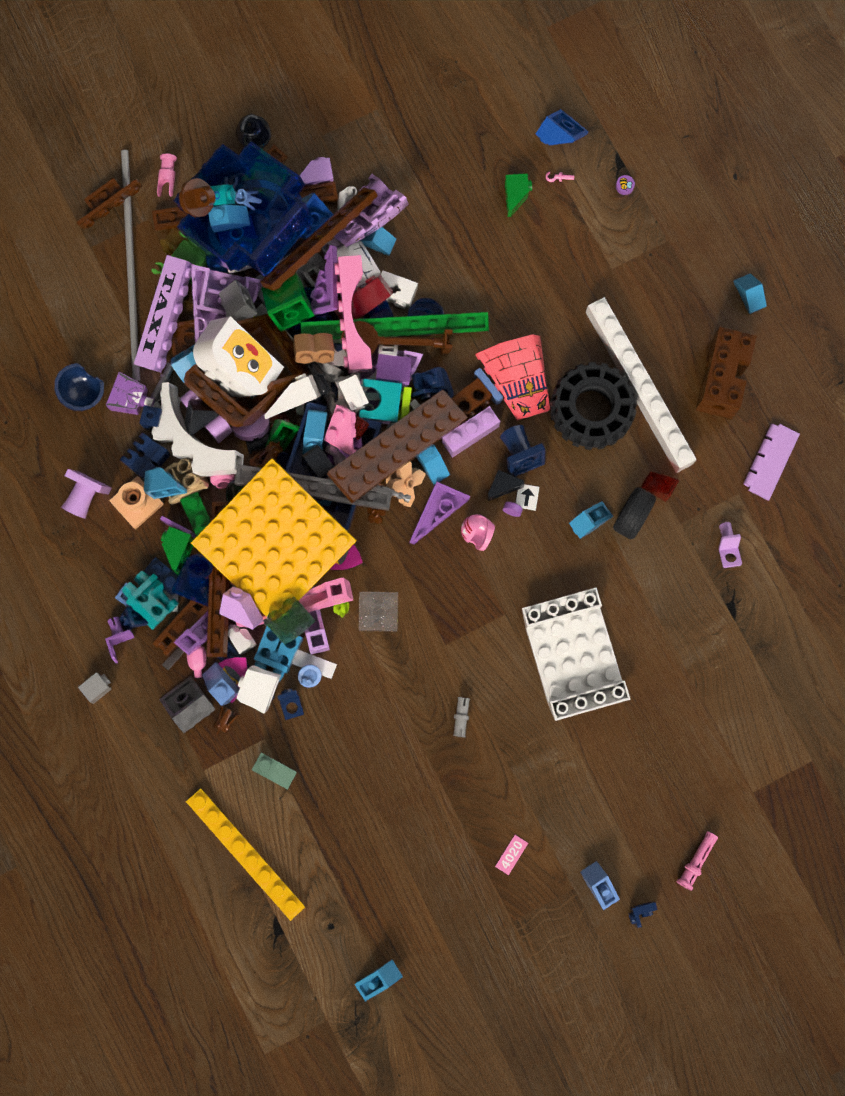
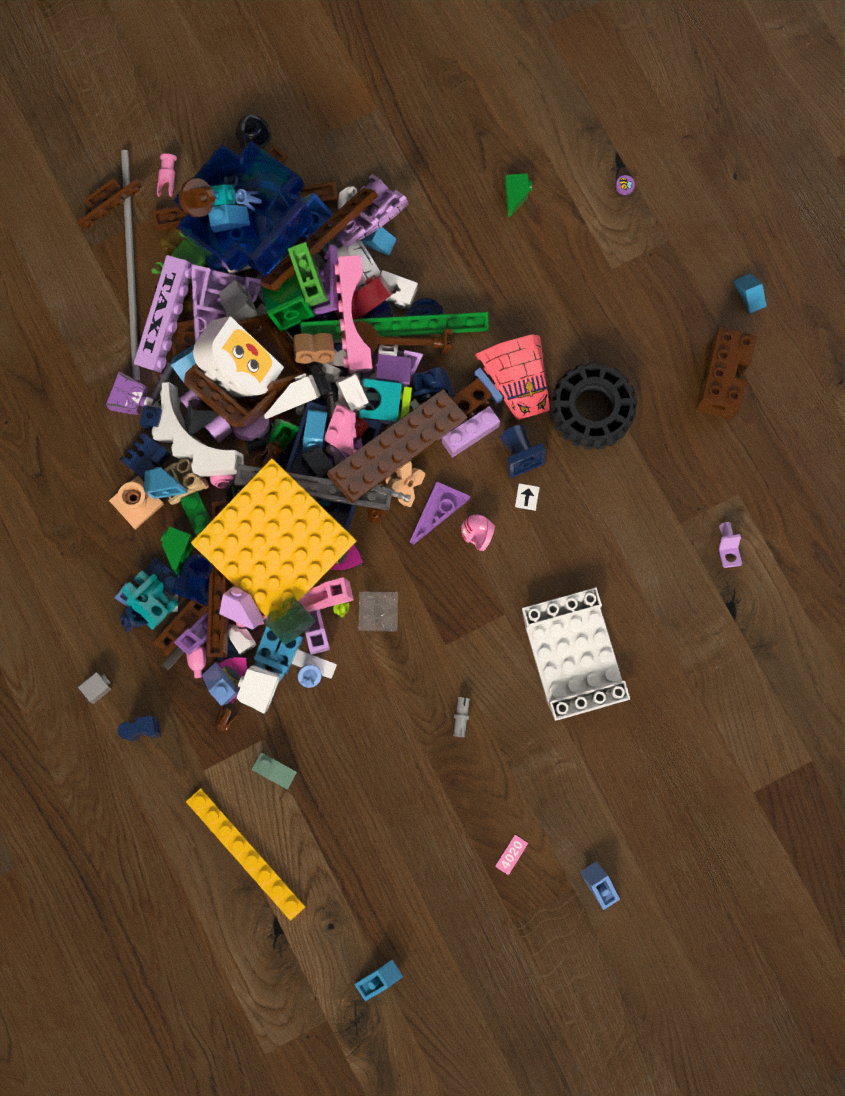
(77, 388): dark blue cylinder -> none
(82, 493): lavender plant -> none
(118, 636): medium lavender bracket -> none
(144, 726): none -> dark blue legs
(177, 526): medium lavender piece -> none
(187, 704): flat silver slope -> none
(289, 696): dark blue bracket -> none
(307, 275): none -> bright green slope
(317, 172): lavender slope -> none
(433, 464): dark azure slope -> none
(503, 485): black slope -> none
(512, 509): medium lavender tile -> none
(560, 129): blue slope -> none
(560, 176): bright pink hand -> none
(590, 519): dark azure slope -> none
(634, 513): black tyre -> none
(644, 910): dark blue bracket -> none
(645, 391): white brick -> none
(660, 485): clear red slope -> none
(693, 868): bright pink pin -> none
(771, 466): lavender windscreen -> none

